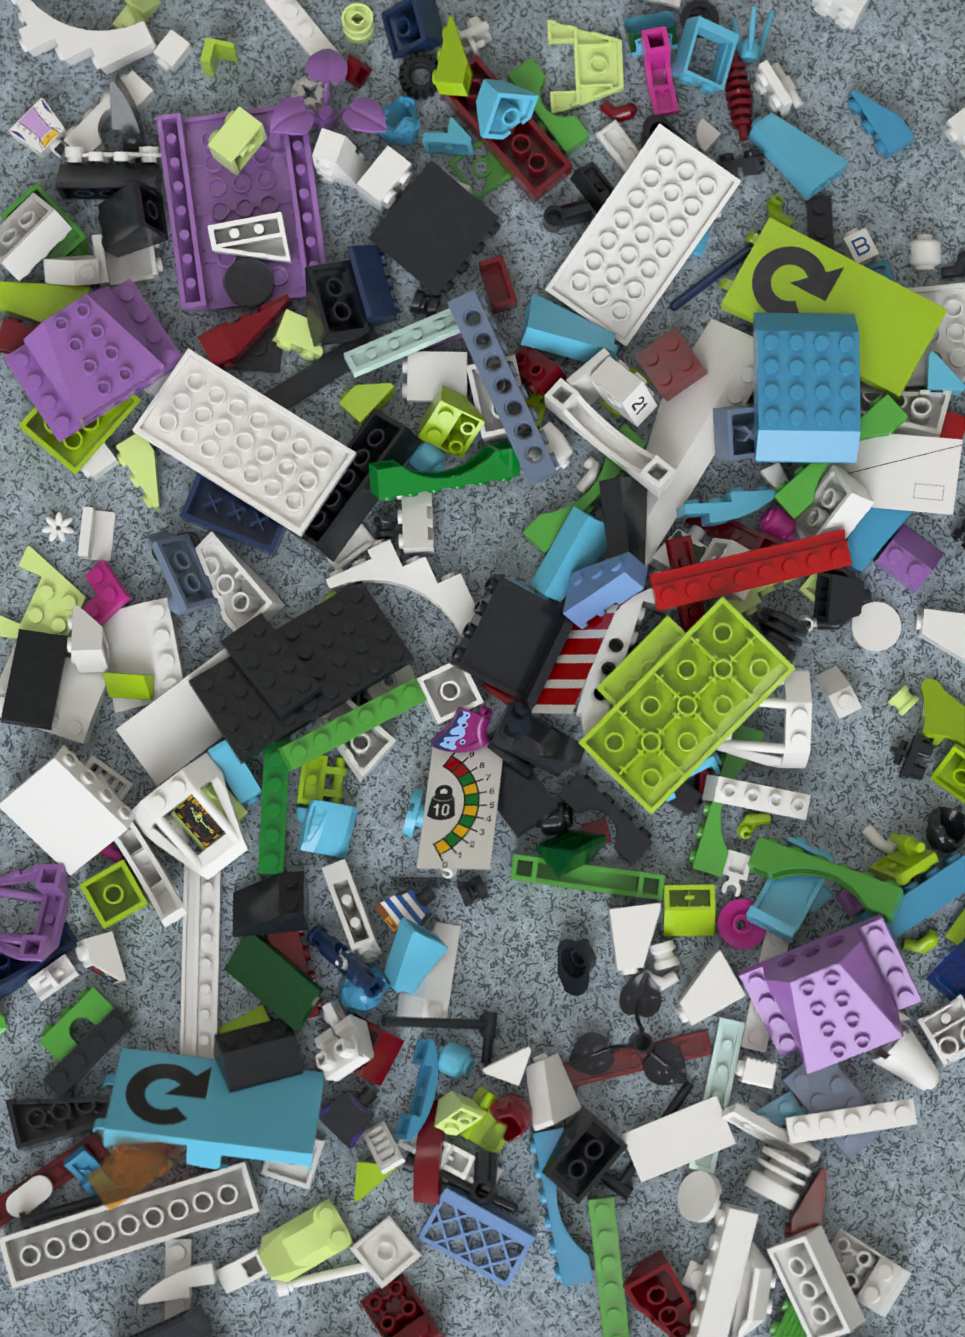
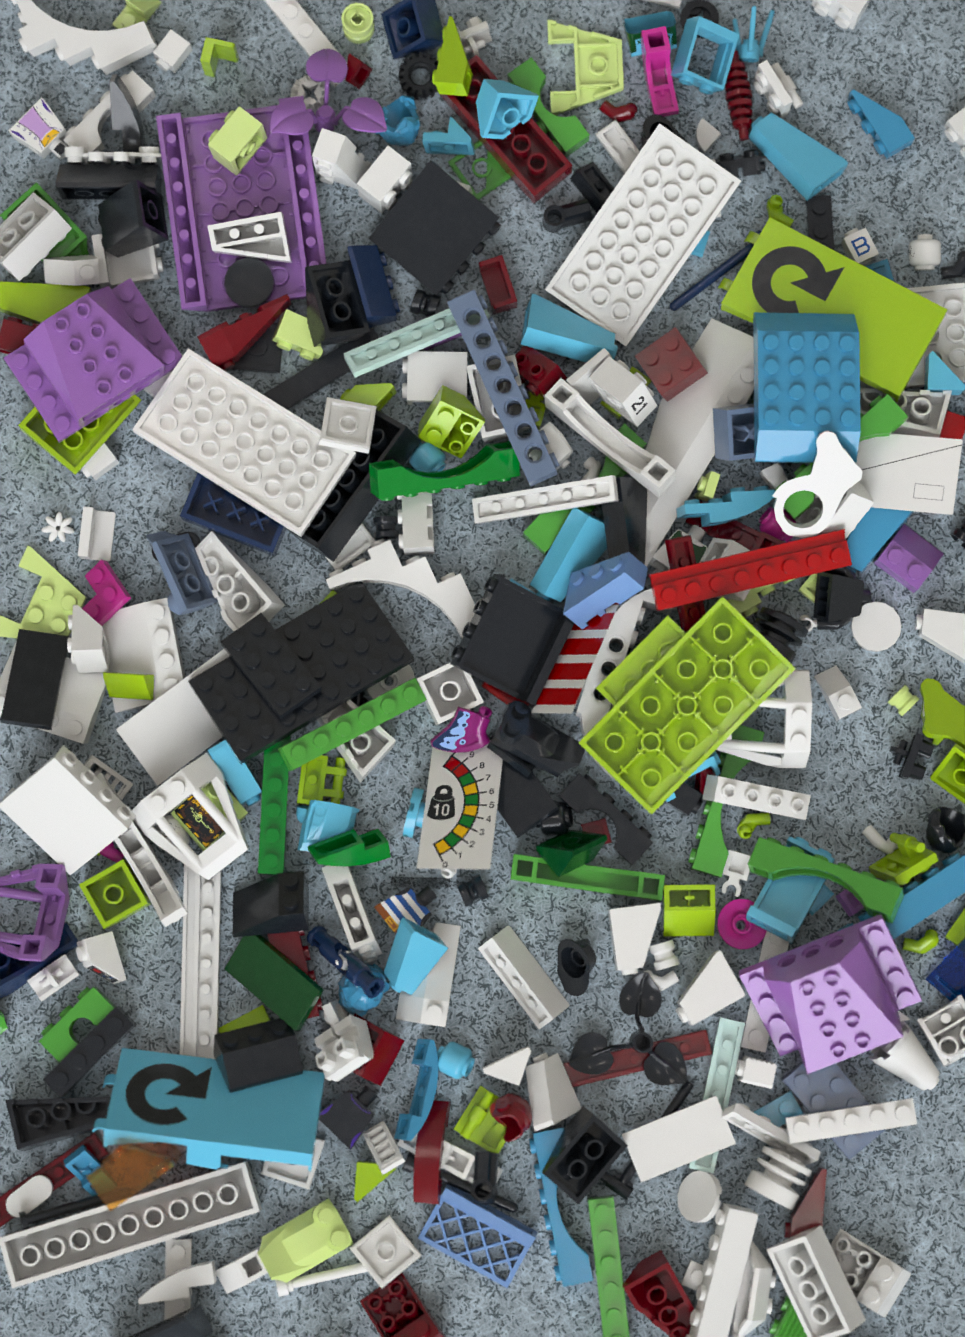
(142, 461): yellowish green slope -> none
(347, 425): none -> white tile
(351, 849): none -> green slope
(456, 1113): yellowish green slope -> none
(486, 1026): black bar -> none
(524, 977): none -> white panel
(545, 499): none -> white plate
(707, 486): none -> yellowish green plate
(829, 479): none -> white animal

